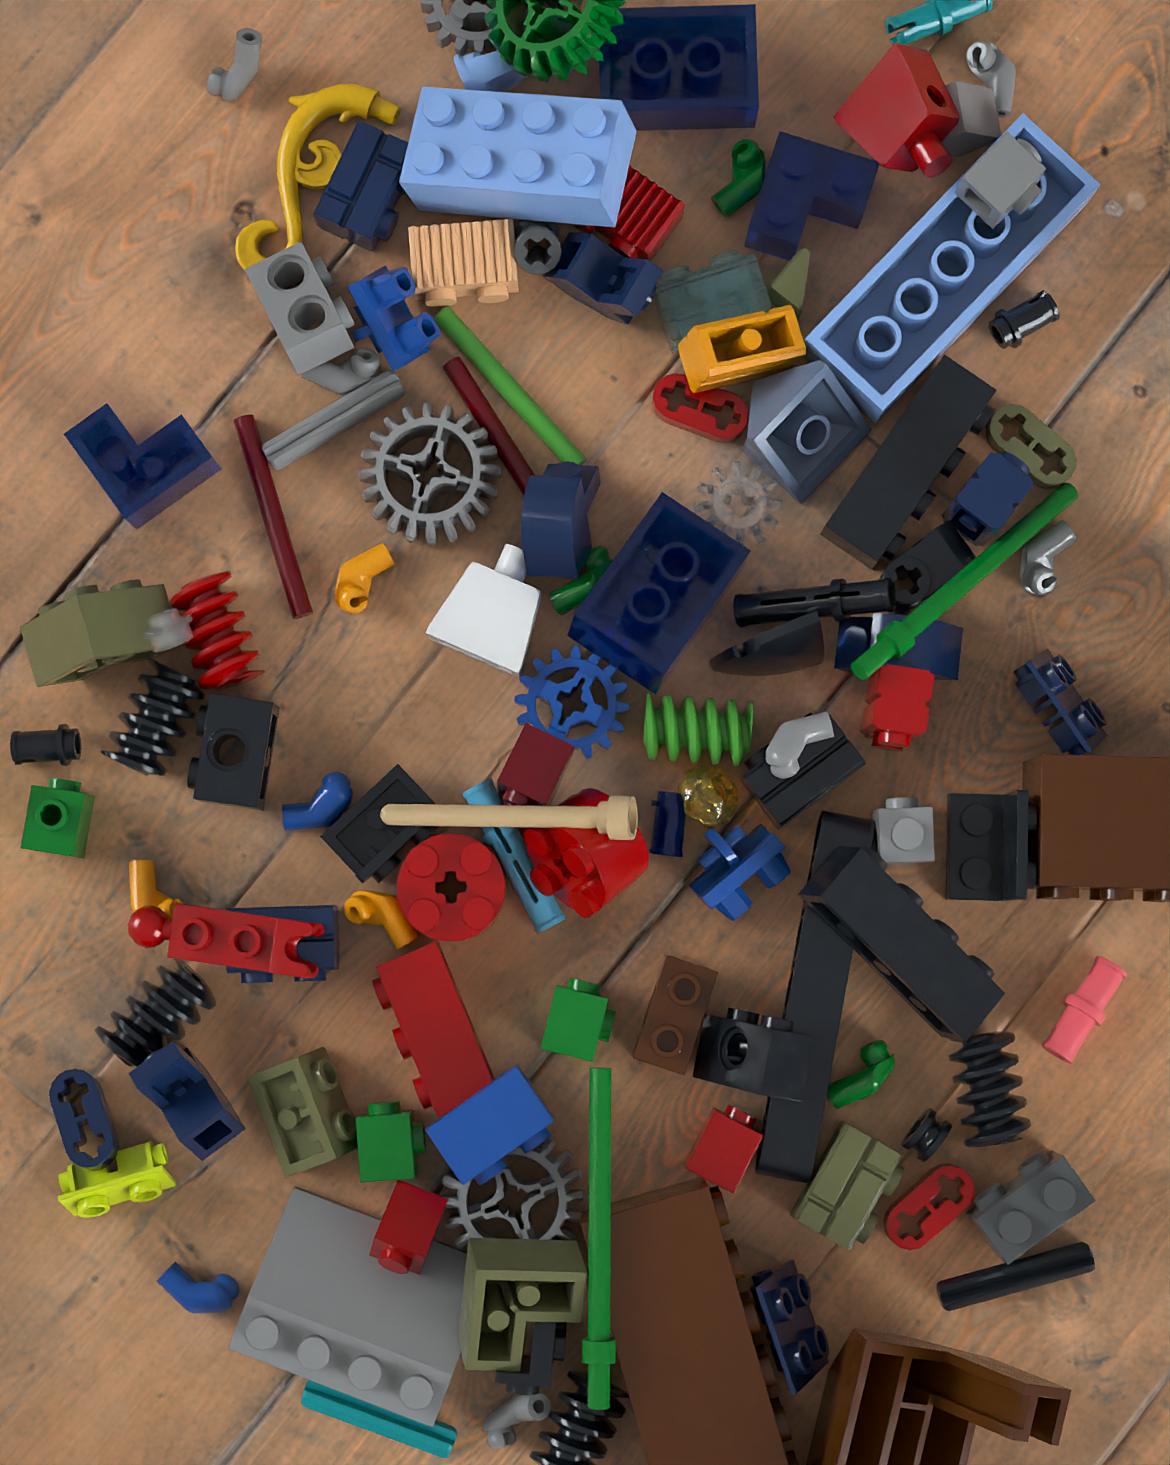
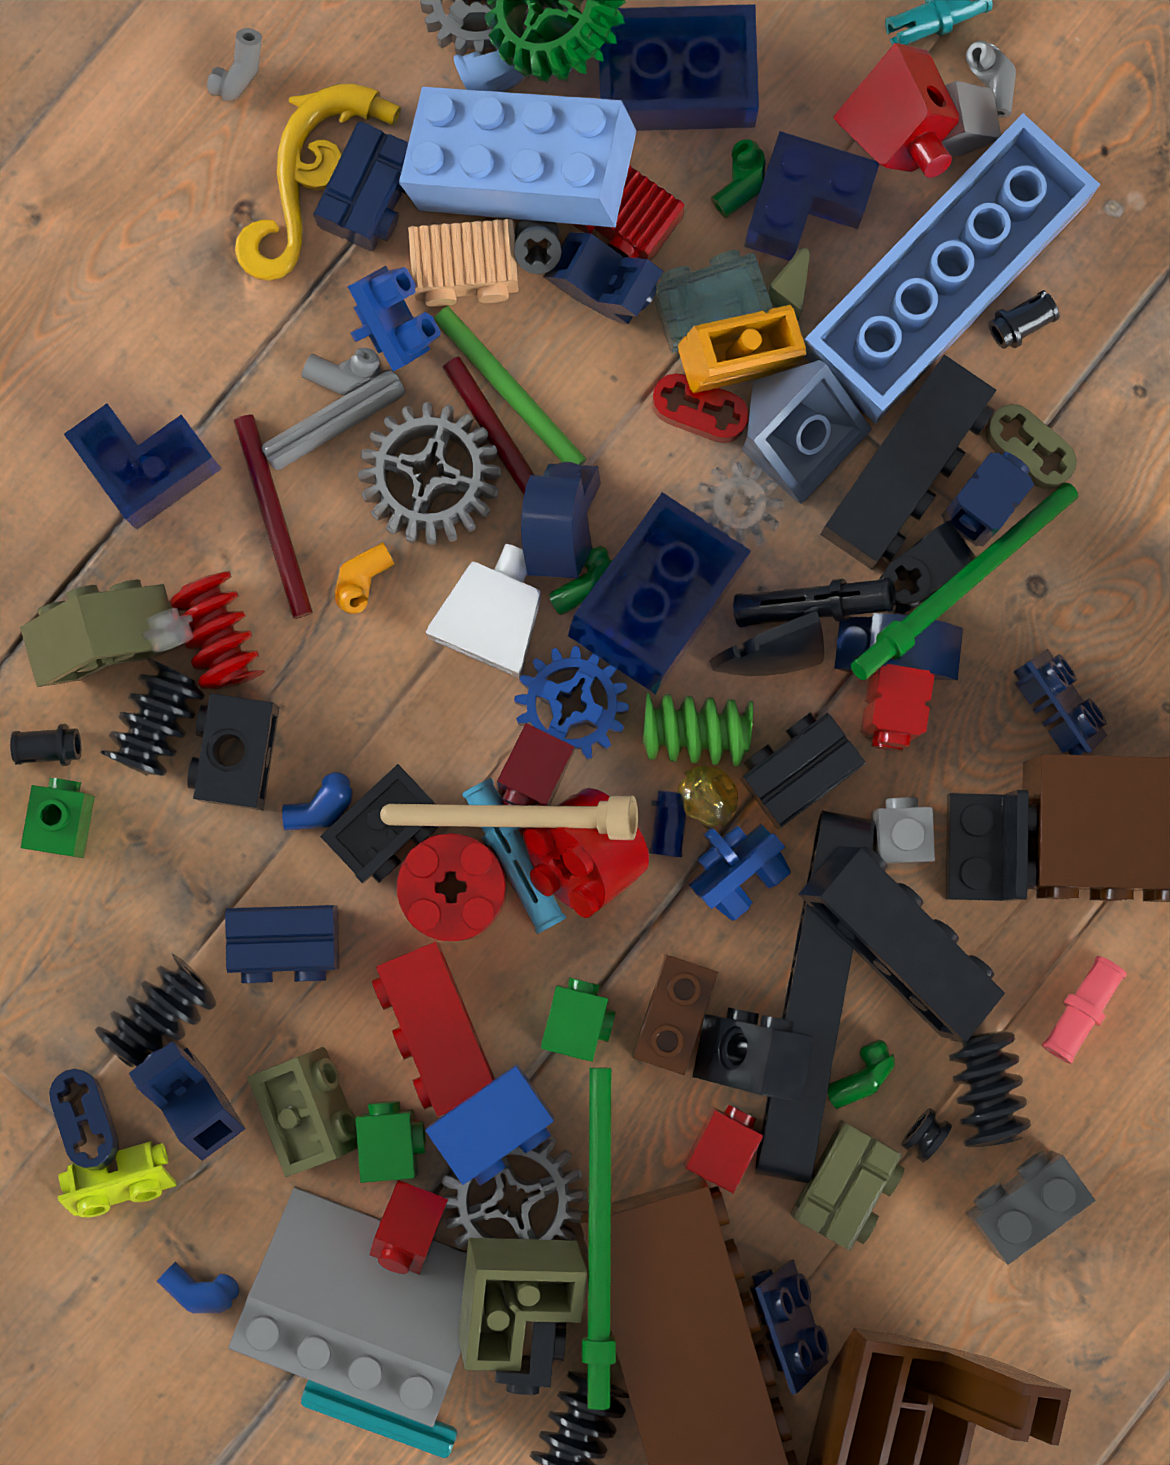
(143, 888): light orange arm -> none
(227, 938): red plate -> none
(301, 307): light grey brick -> none
(380, 910): light orange arm -> none
(514, 1411): light grey arm -> none
(791, 740): light grey arm -> none
(938, 1216): red beam -> none
(1002, 180): light grey brick -> none
(1015, 1277): black axle -> none
(1038, 558): light grey arm -> none

